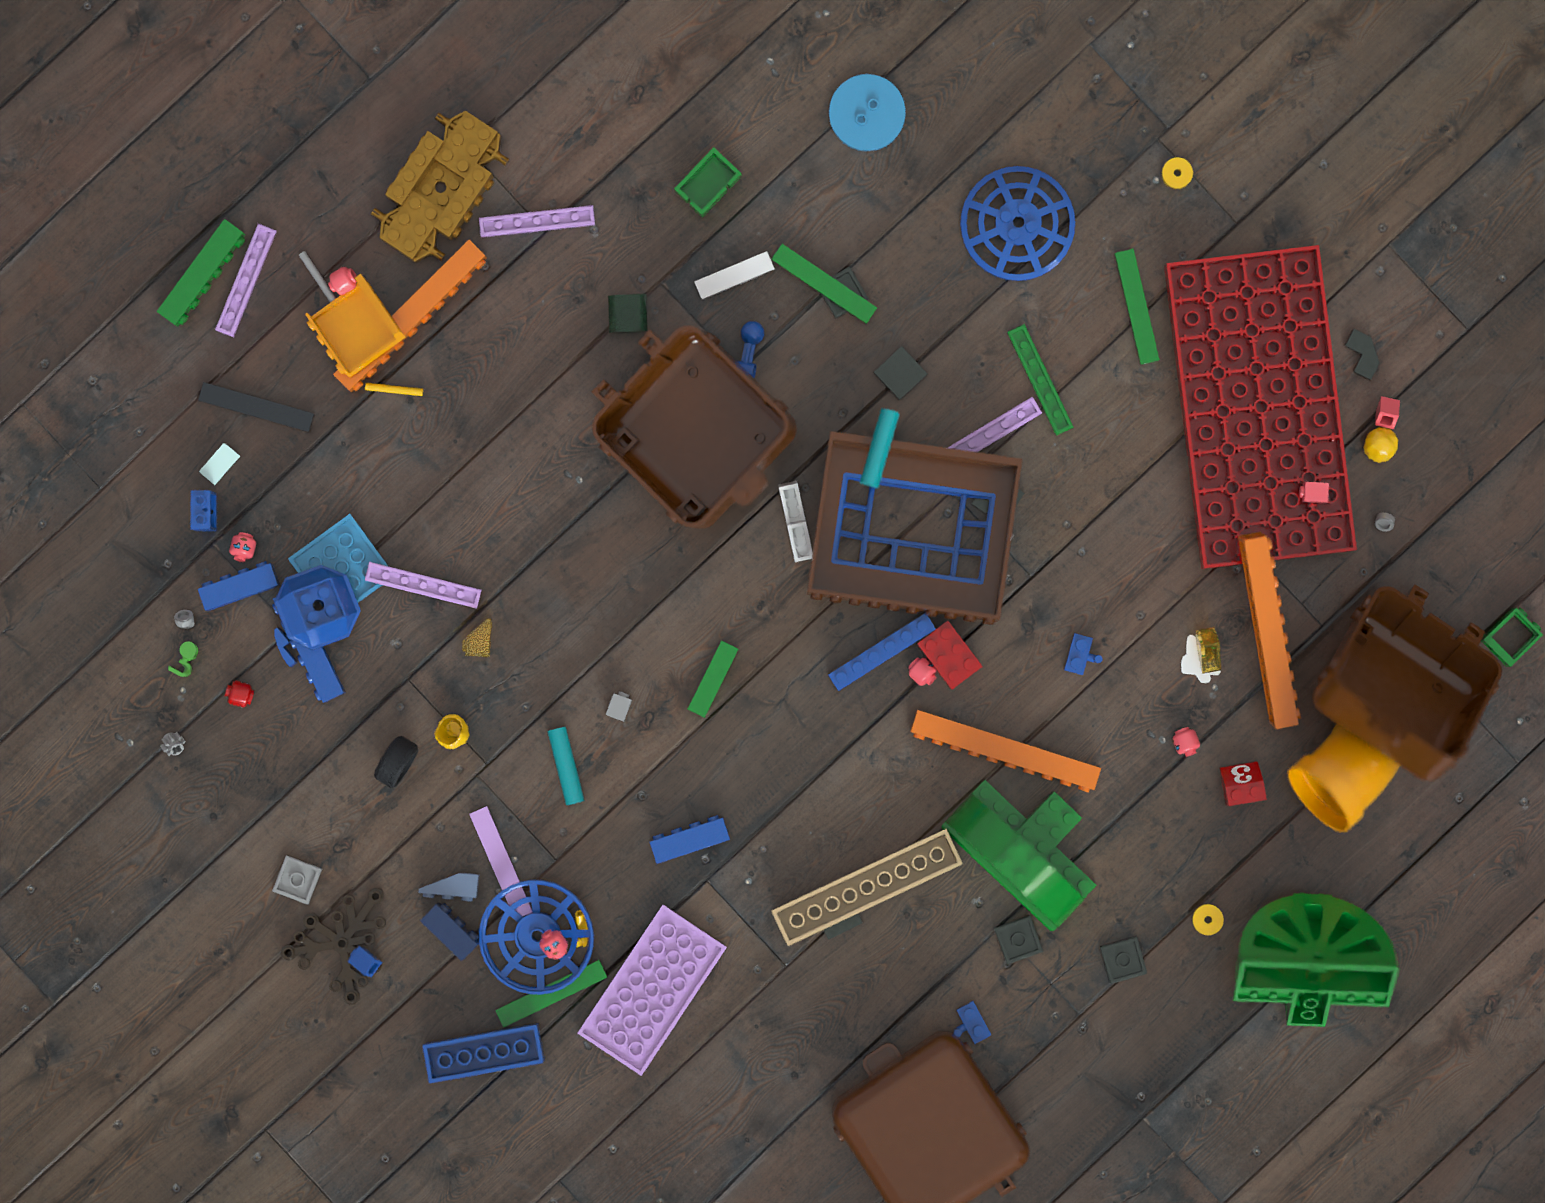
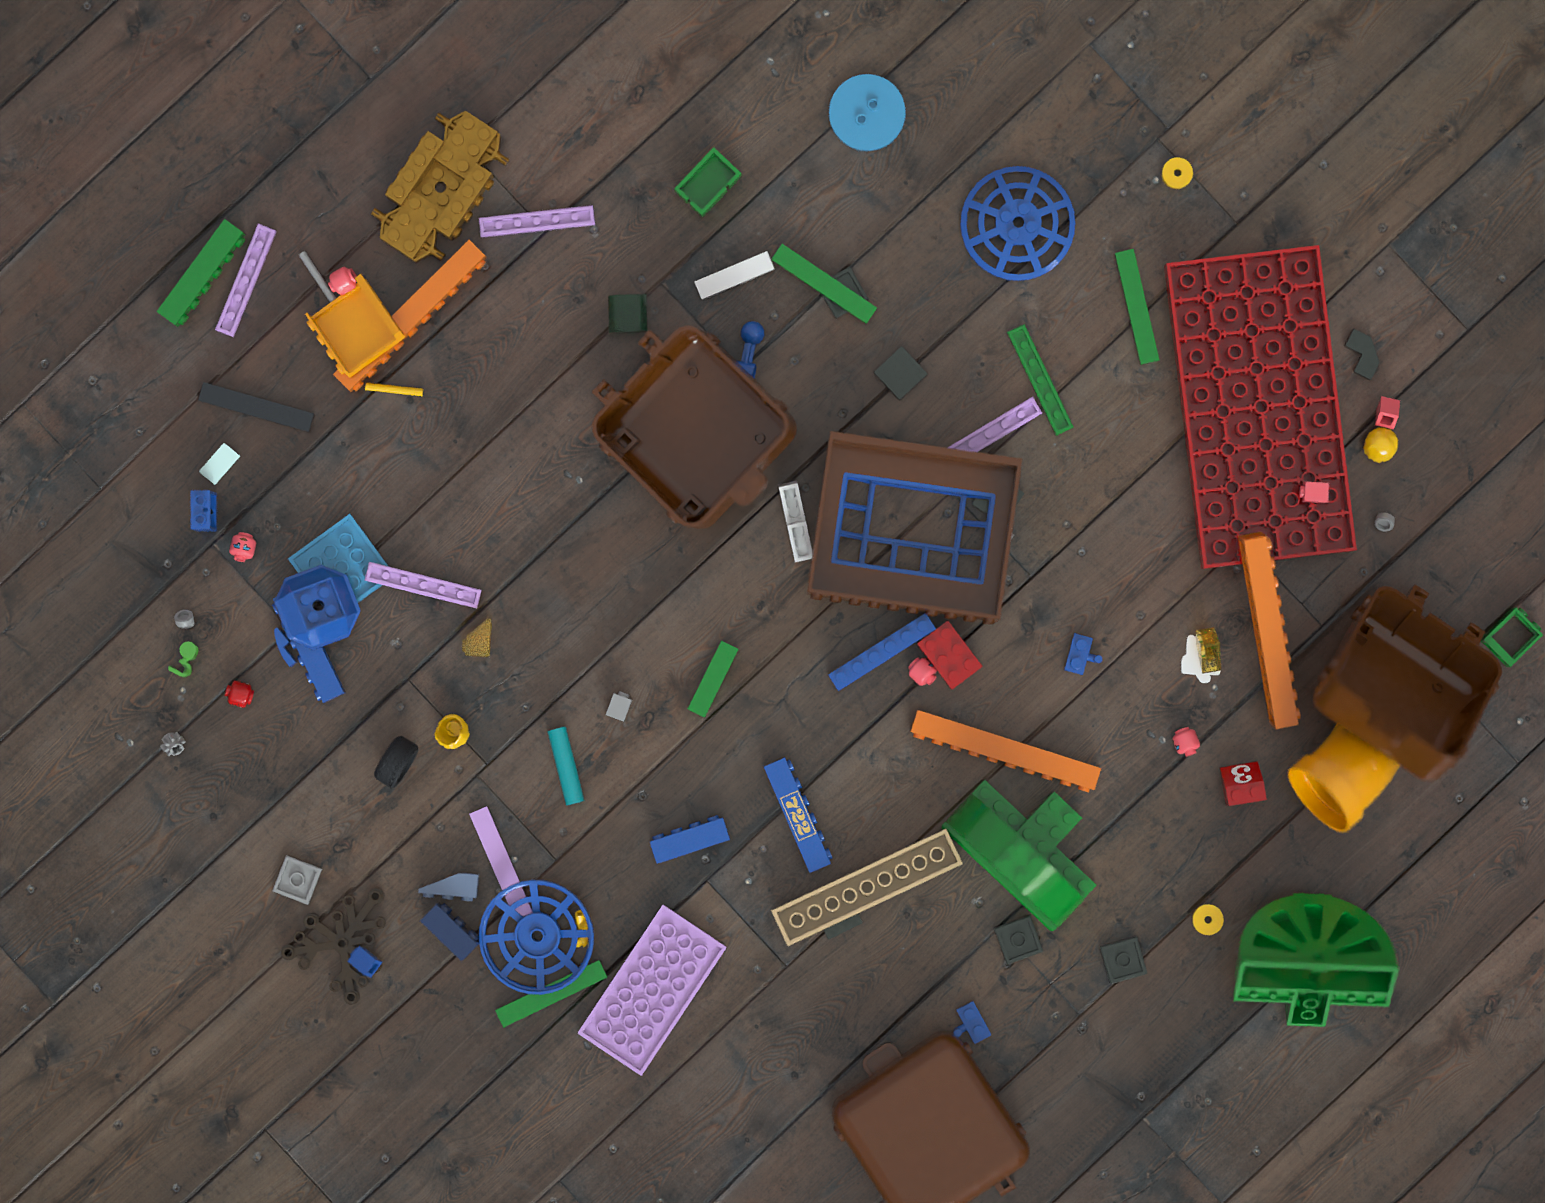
(238, 587): blue brick -> none
(483, 1053): blue brick -> none
(553, 944): coral head -> none
(797, 815): none -> blue brick
(879, 448): teal brick -> none

